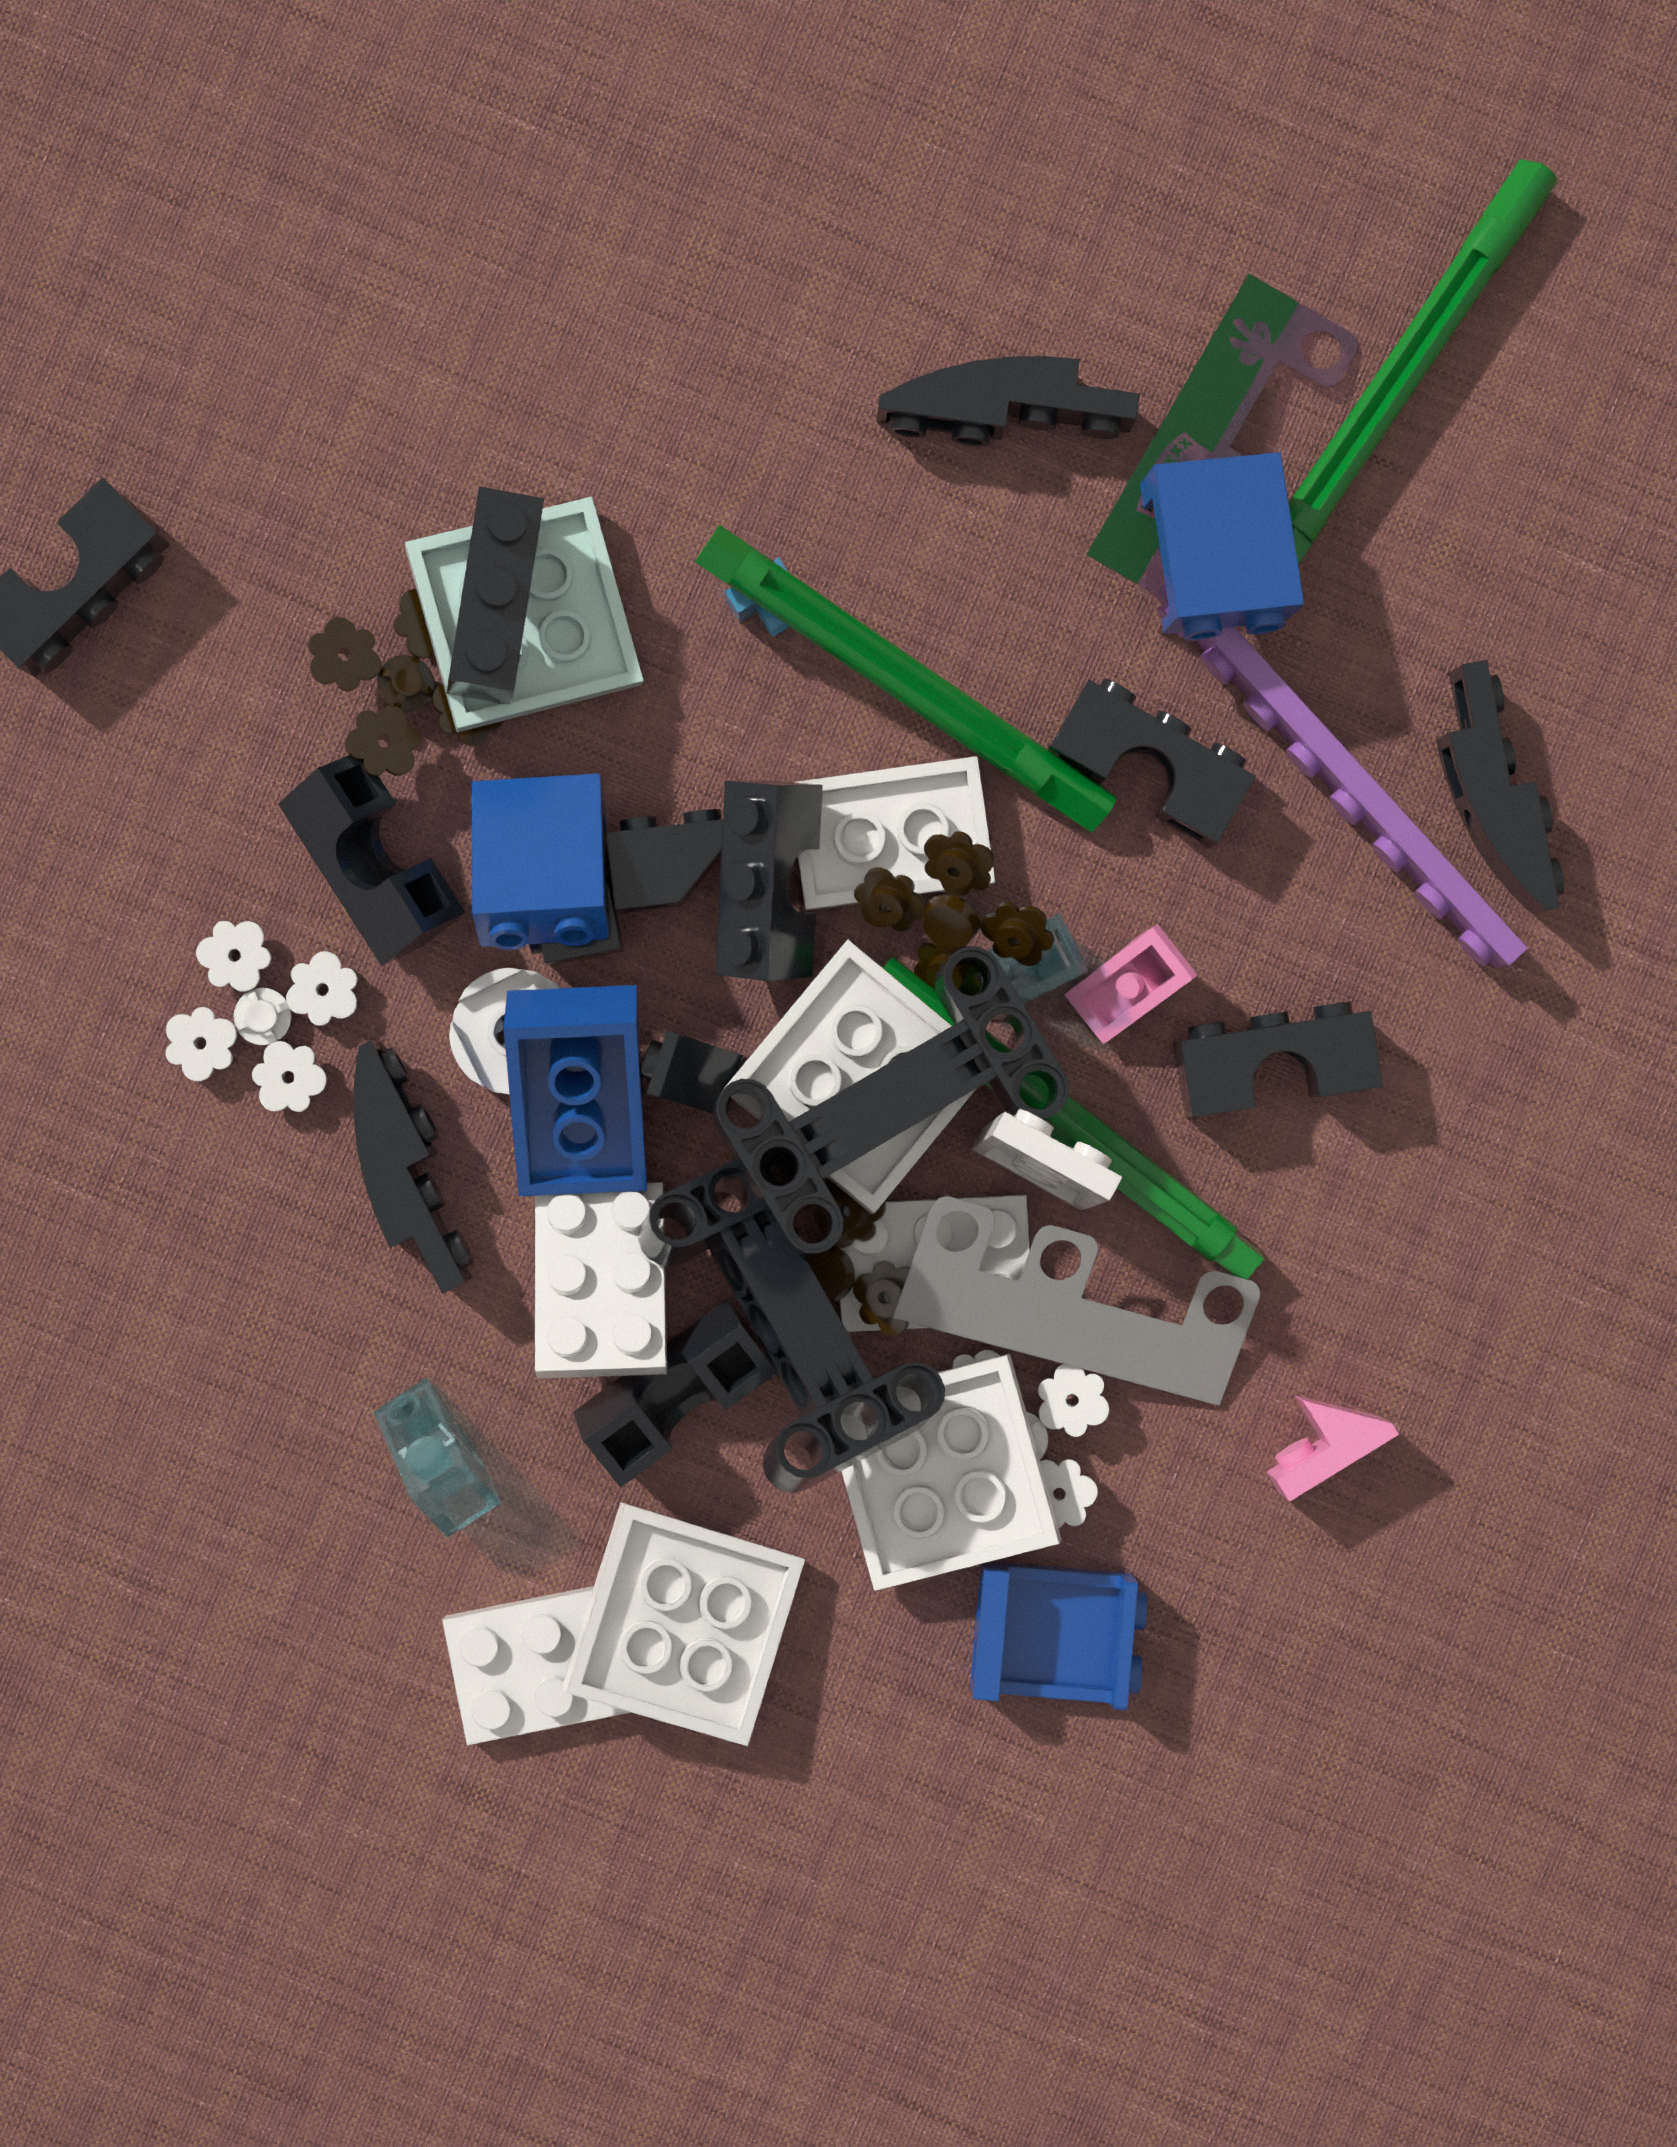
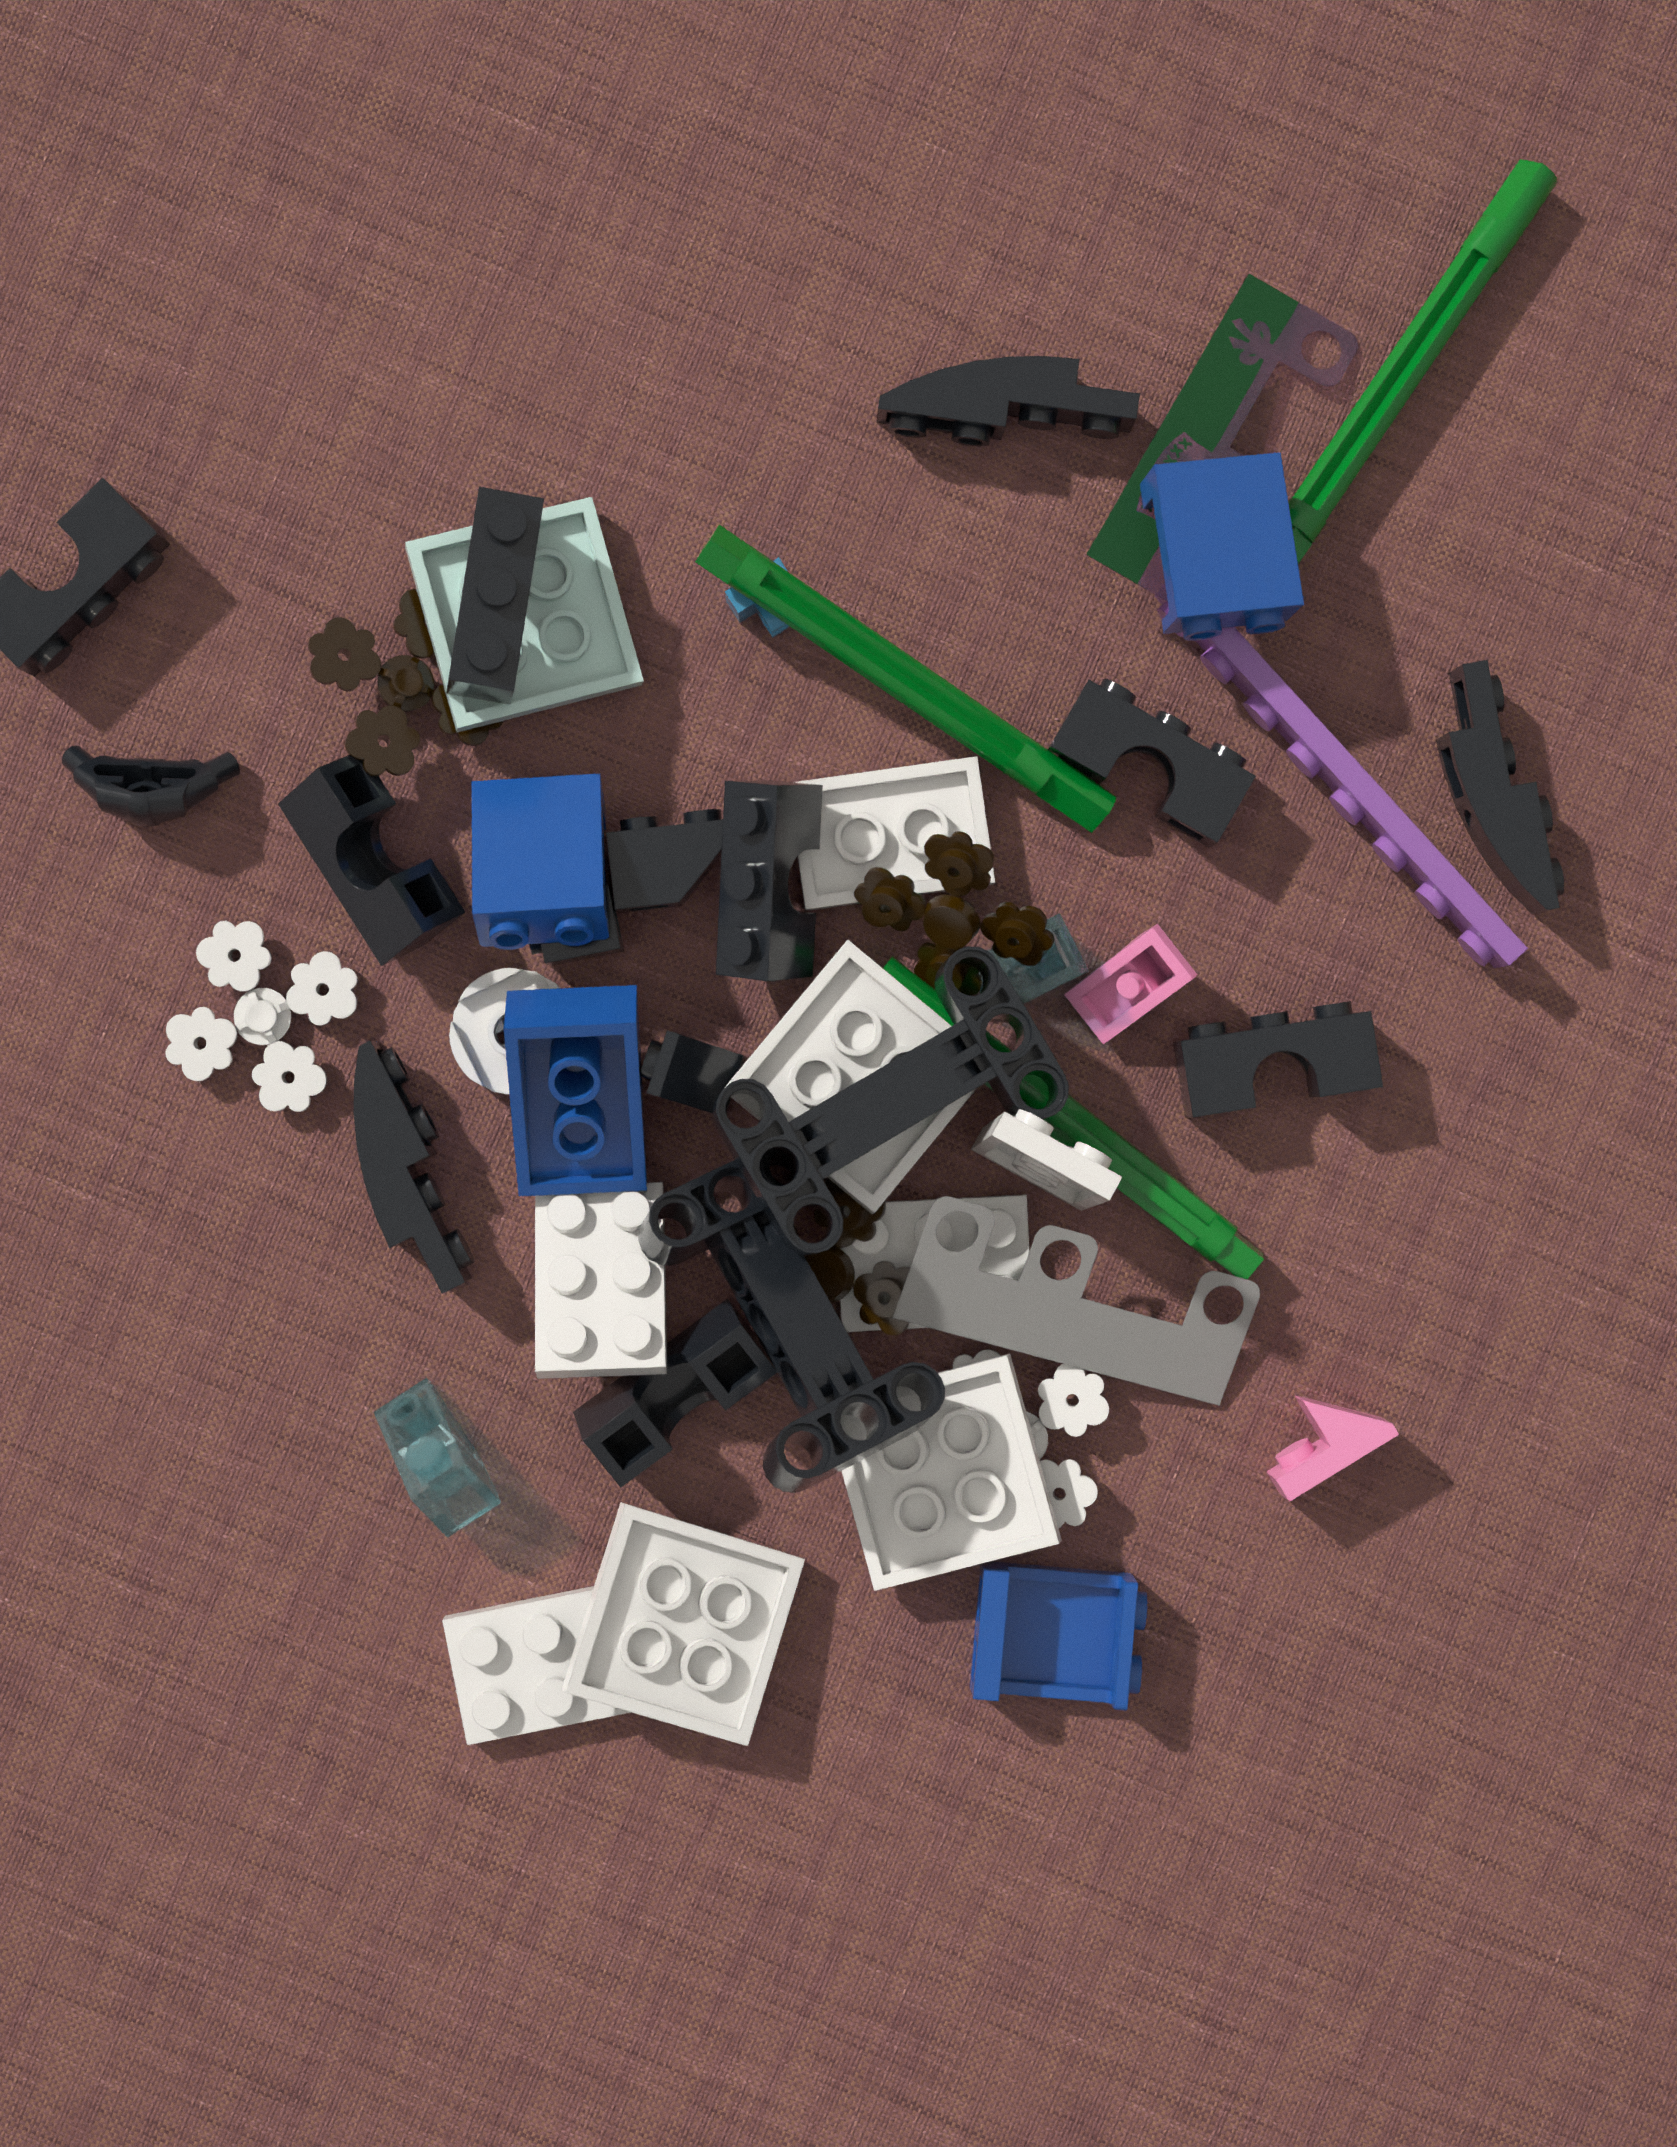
(147, 788): none -> black piece

